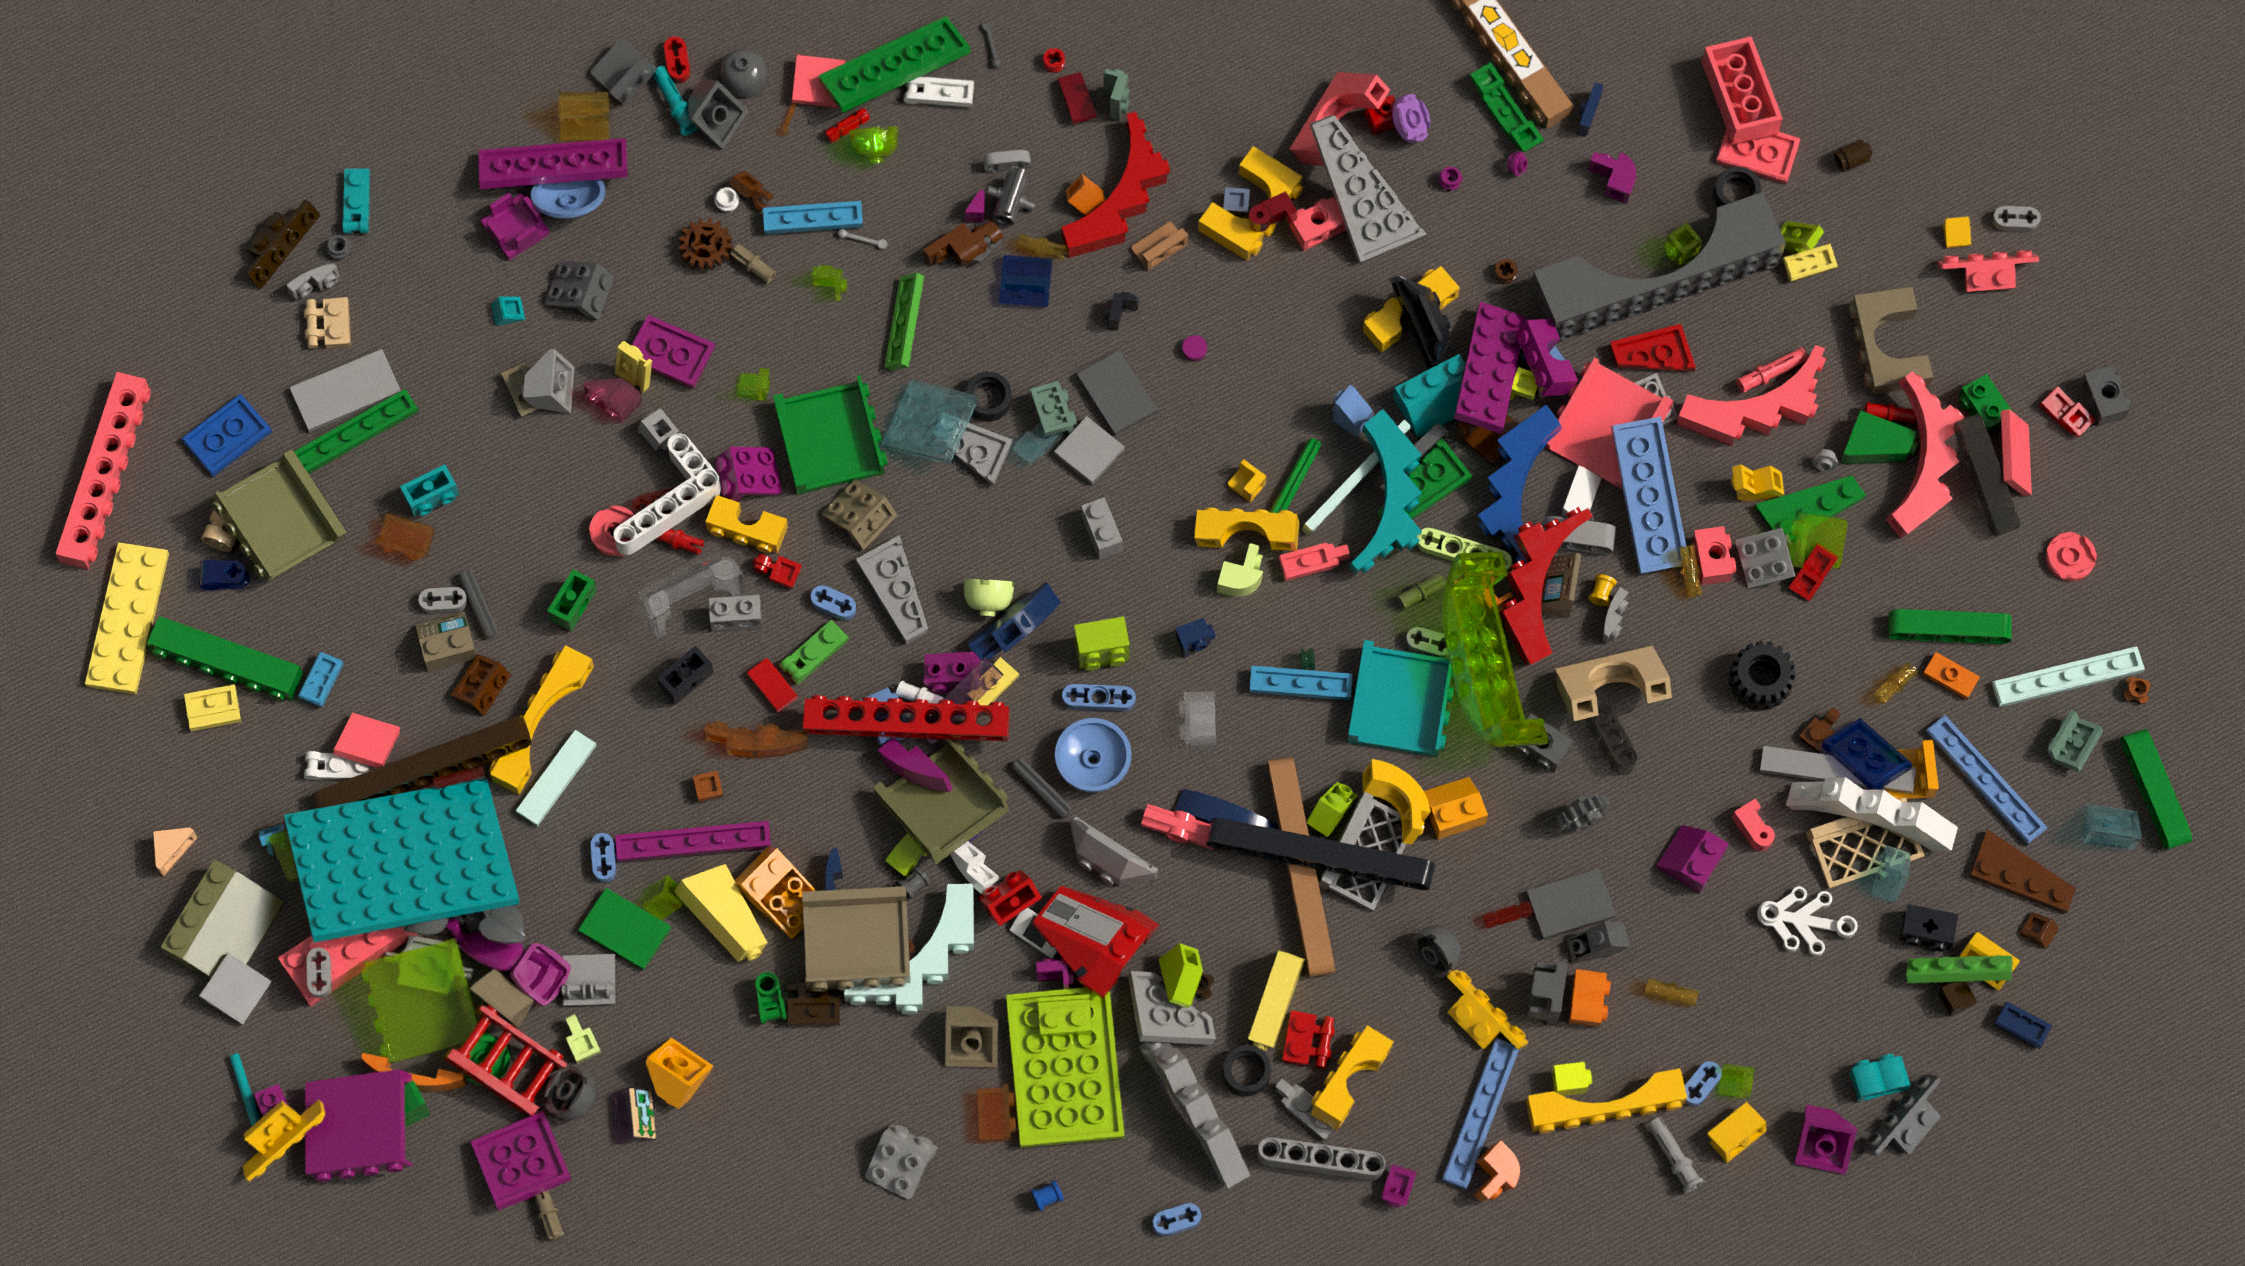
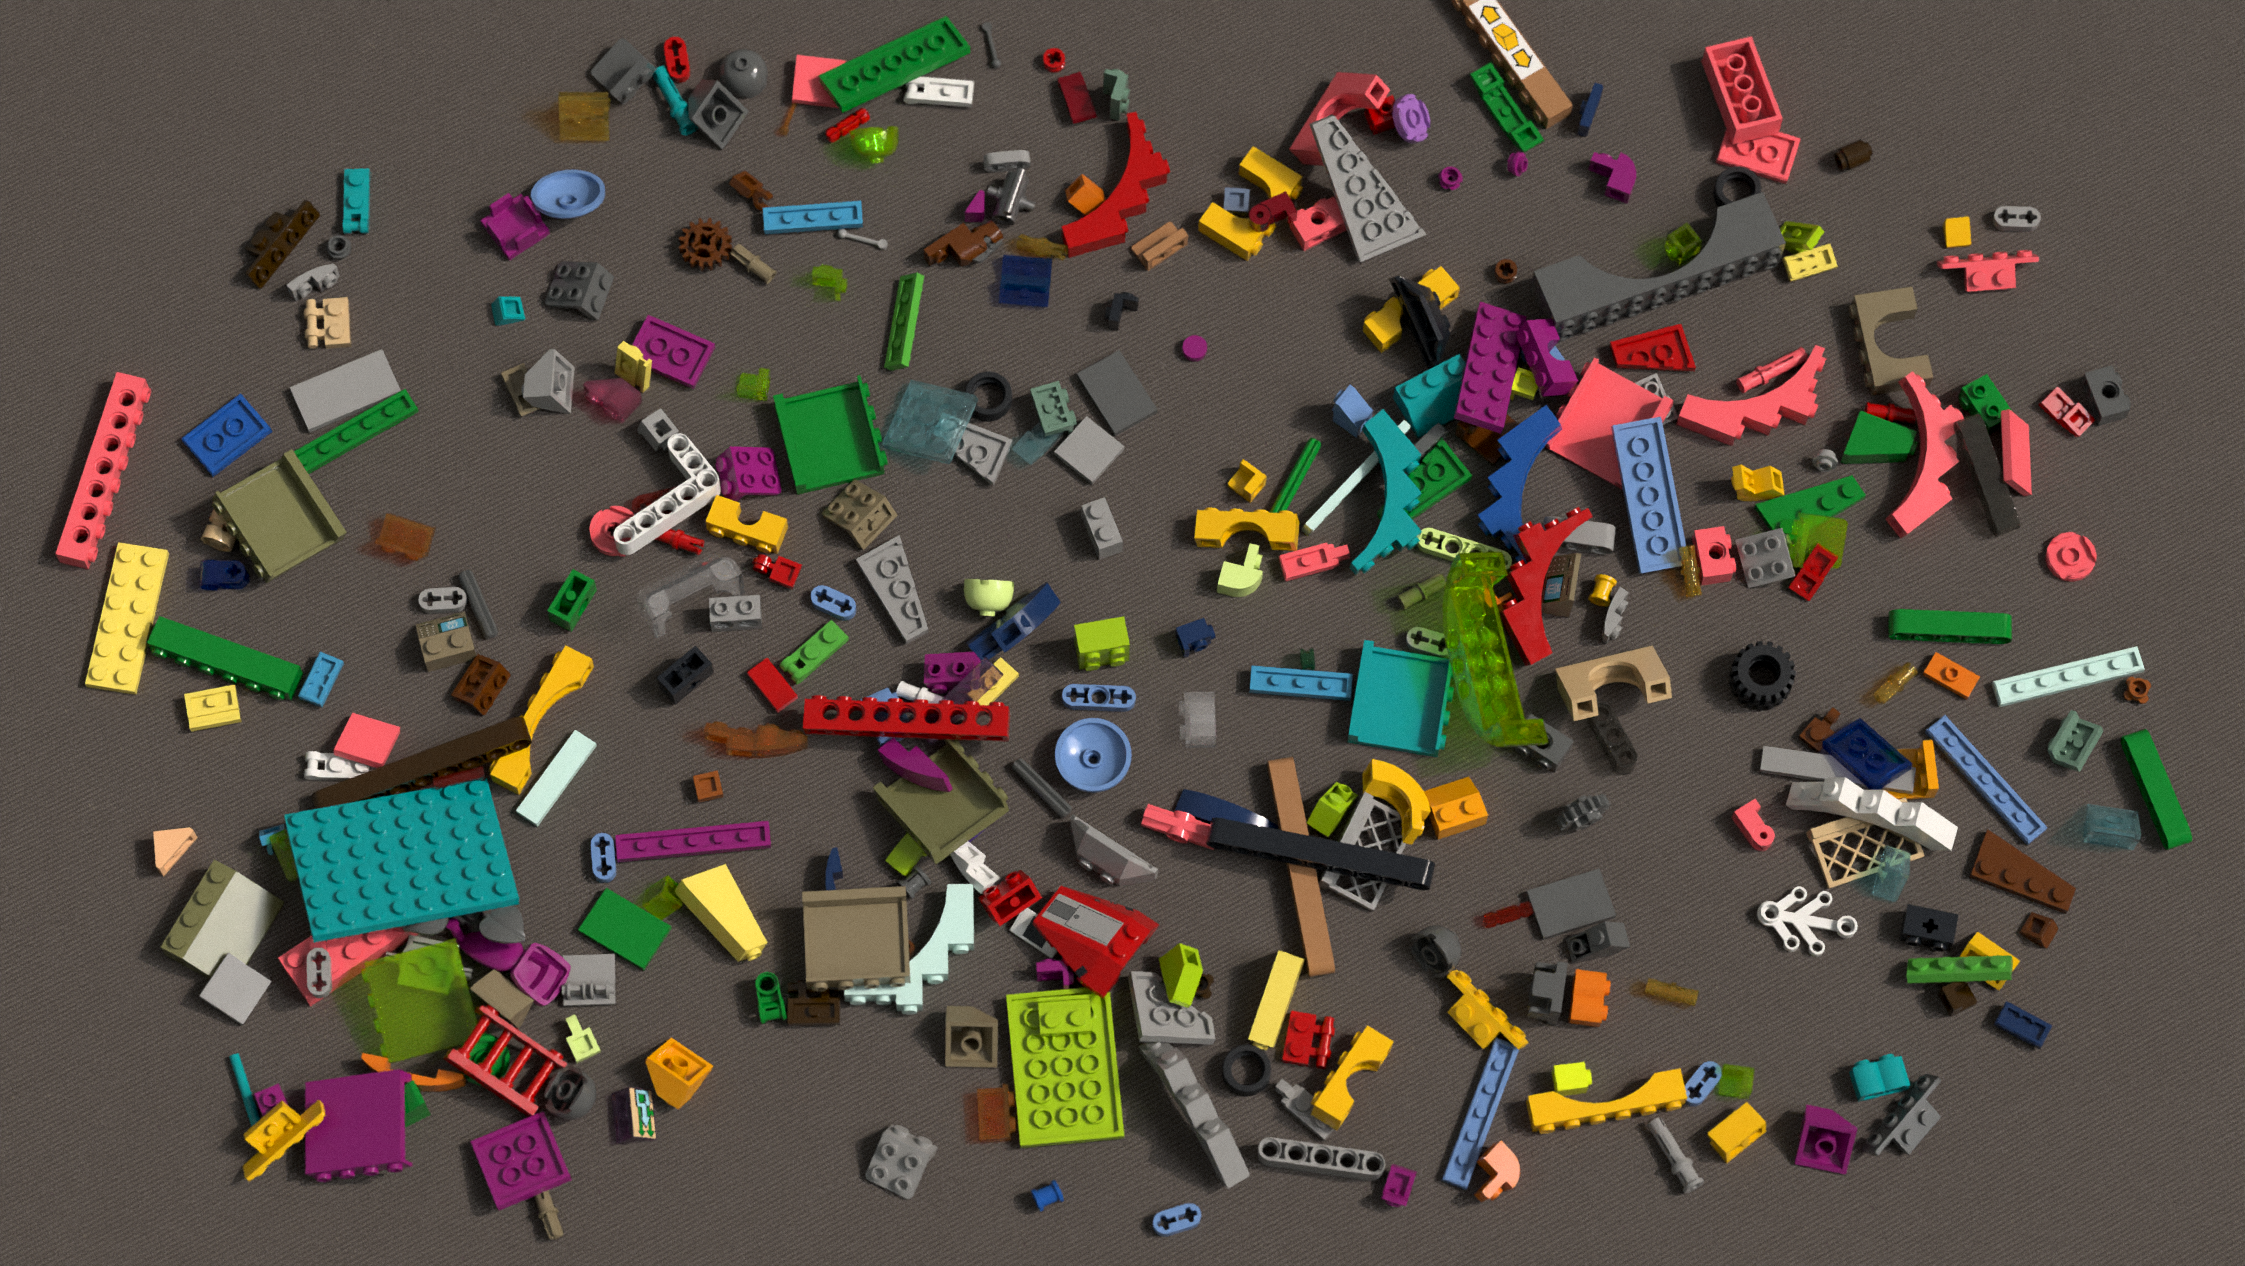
(430, 491): teal brick -> none
(553, 163): magenta plate -> none
(727, 199): white plate -> none
(775, 890): light orange slope -> none
(1582, 490): white slope -> none
(1693, 856): magenta slope -> none

